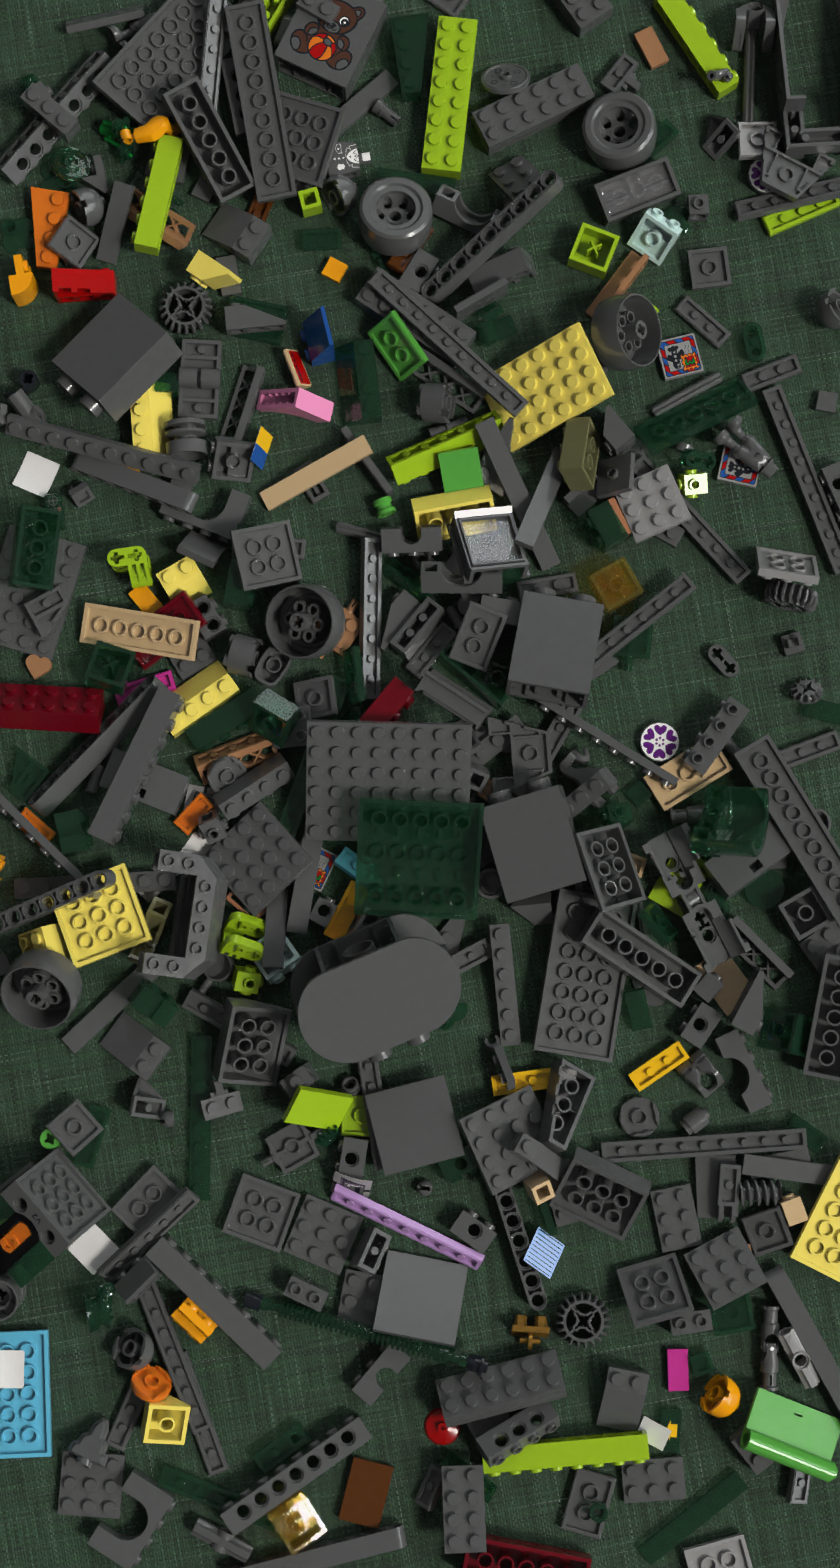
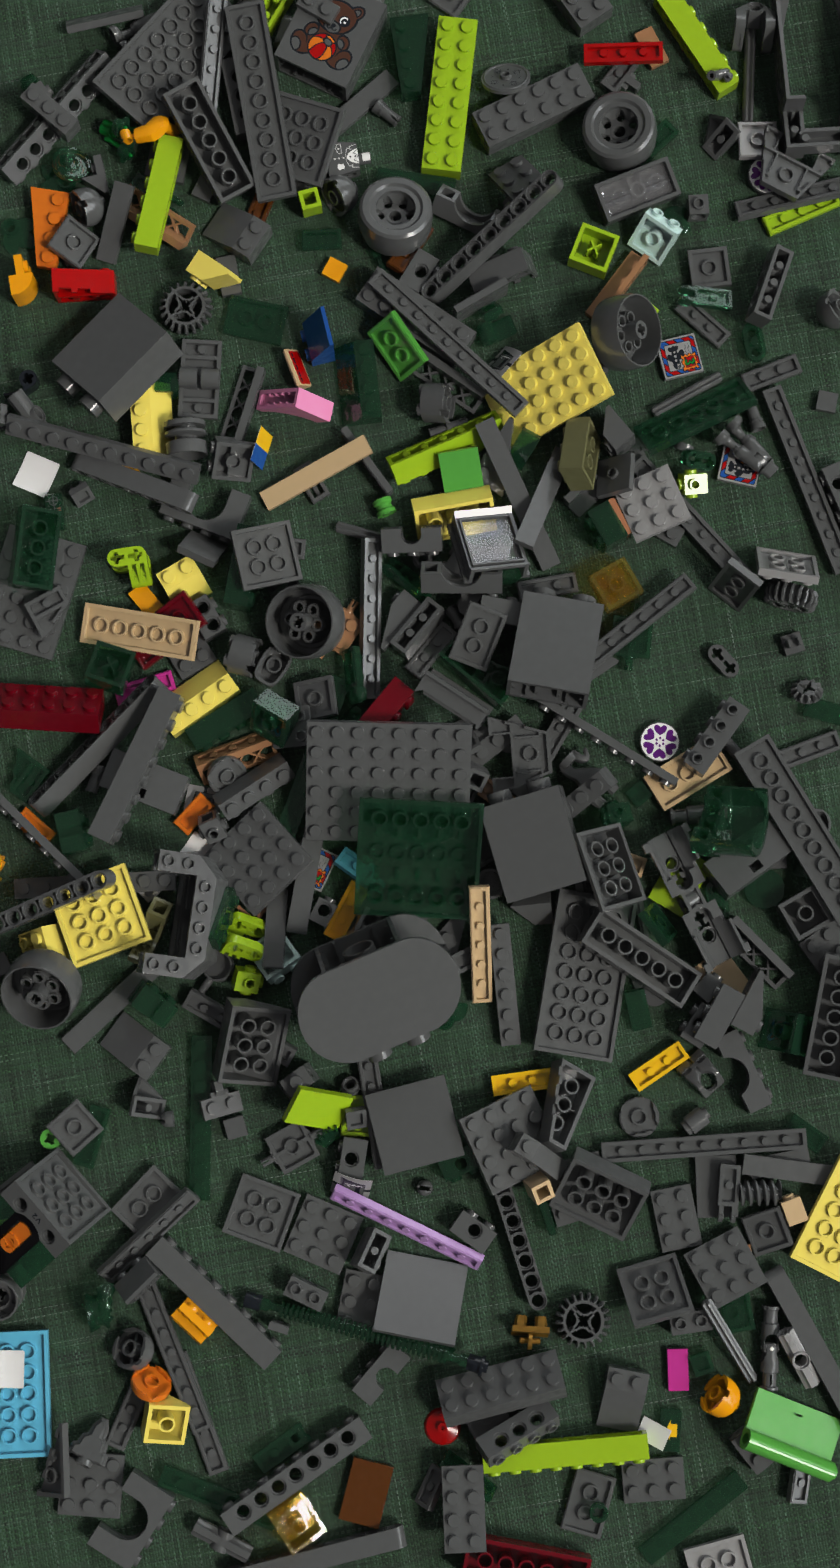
(38, 666): medium nougat tile -> none
(57, 1469): none -> dark grey wing
(93, 1249): white sticker -> none
(223, 918): none -> clear green plate
(235, 1127): none -> dark grey tile
(246, 320): dark grey slope -> none
(279, 1326): none -> dark grey tile
(356, 1117): none -> dark grey plate
(480, 943): none -> tan tile
(499, 1059): dark grey plate -> none
(504, 359): none -> sticker
(523, 447): none -> clear green tile
(544, 1252): light blue sticker -> none
(623, 53): none -> red plate
(705, 297): none -> clear green hinge
(718, 1015): none -> dark grey brick
(729, 1340): none -> dark grey axle
(735, 584): none -> dark grey plate
(756, 421): none -> dark grey pin
(769, 286): none -> dark grey brick

